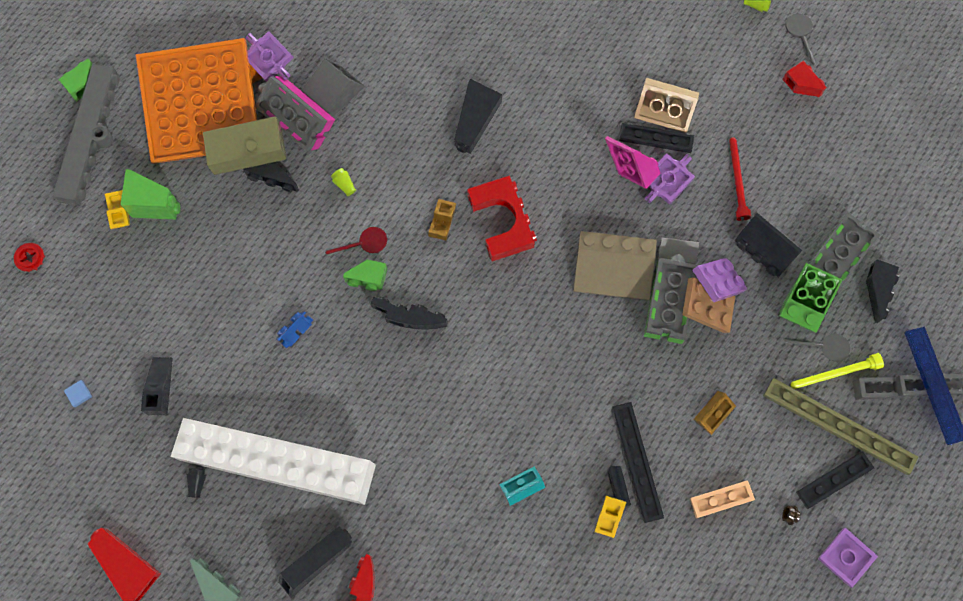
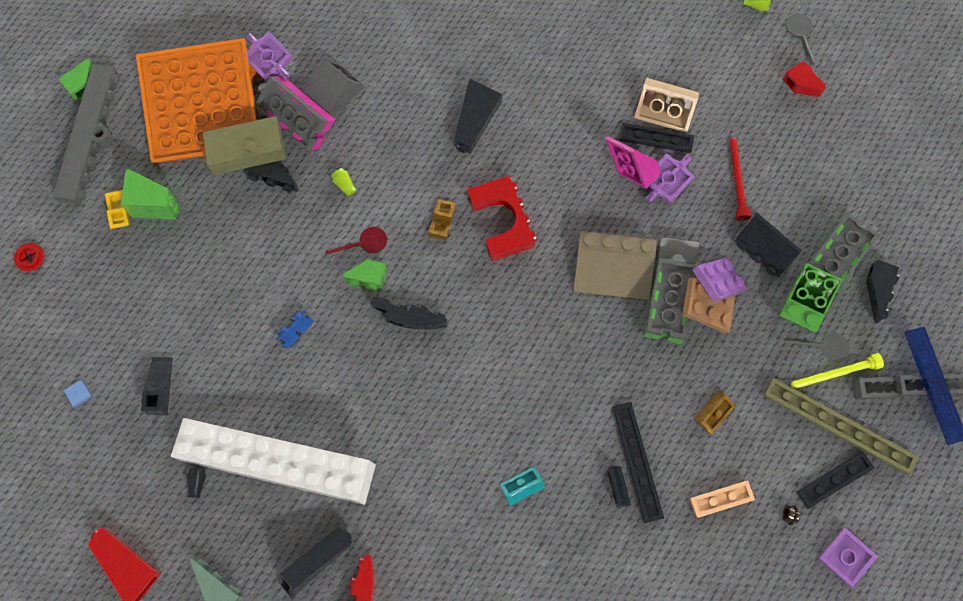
(610, 516): yellow slope -> none

